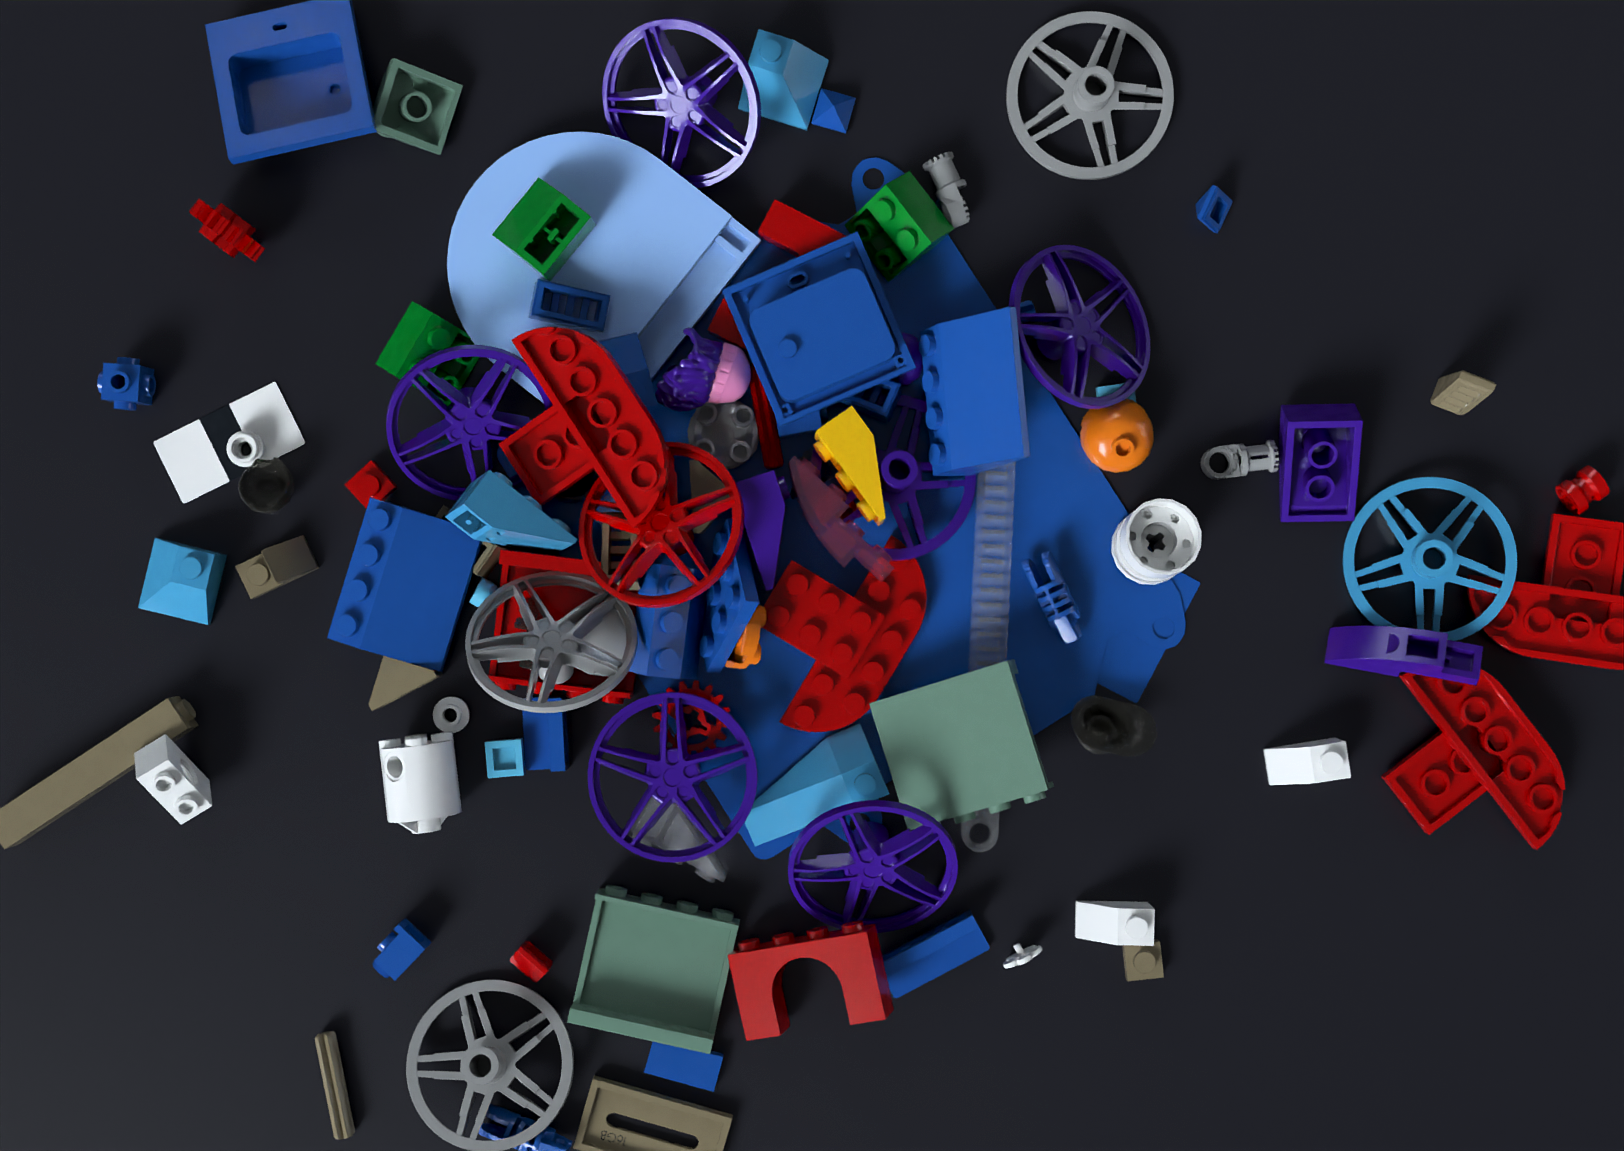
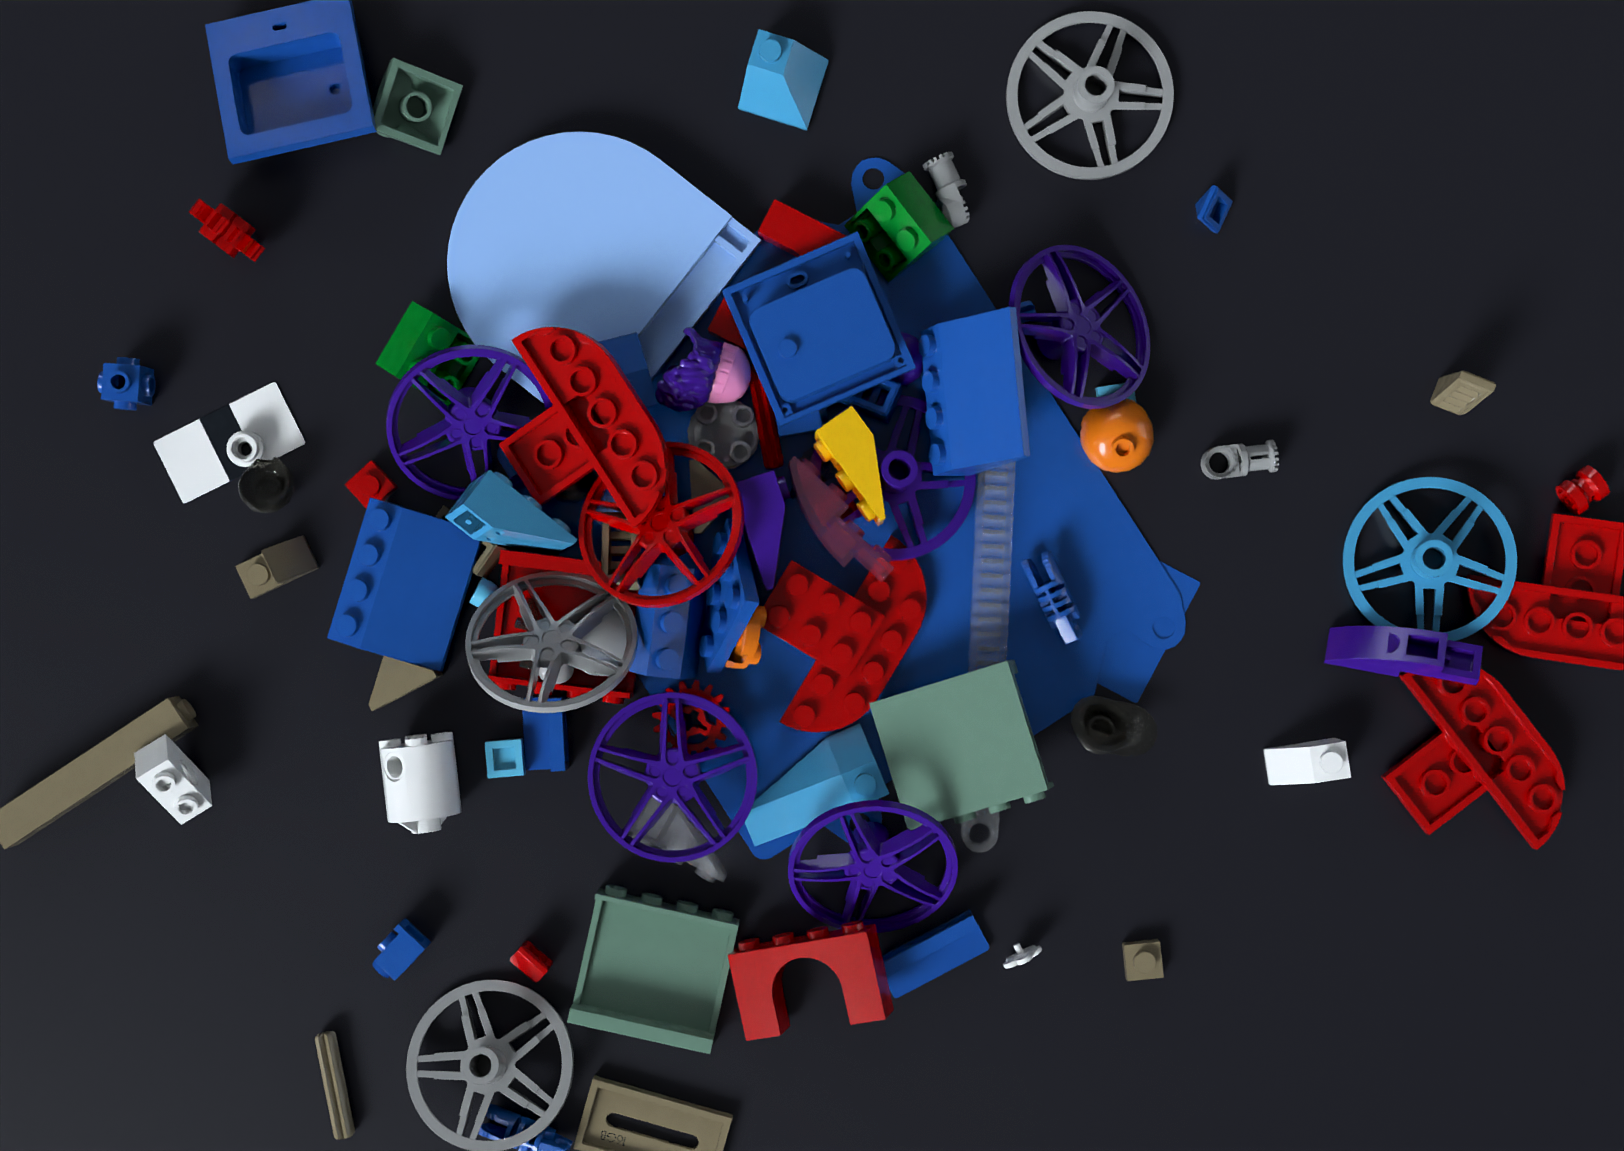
(182, 581): dark azure slope -> none
(461, 709): white plate -> none
(544, 228): green slope -> none
(567, 319): blue slope -> none
(684, 98): dark purple wheel -> none
(684, 1065): blue tile -> none
(833, 110): blue slope -> none
(1115, 922): white slope -> none
(1175, 538): white wheel -> none
(1319, 462): dark purple slope -> none

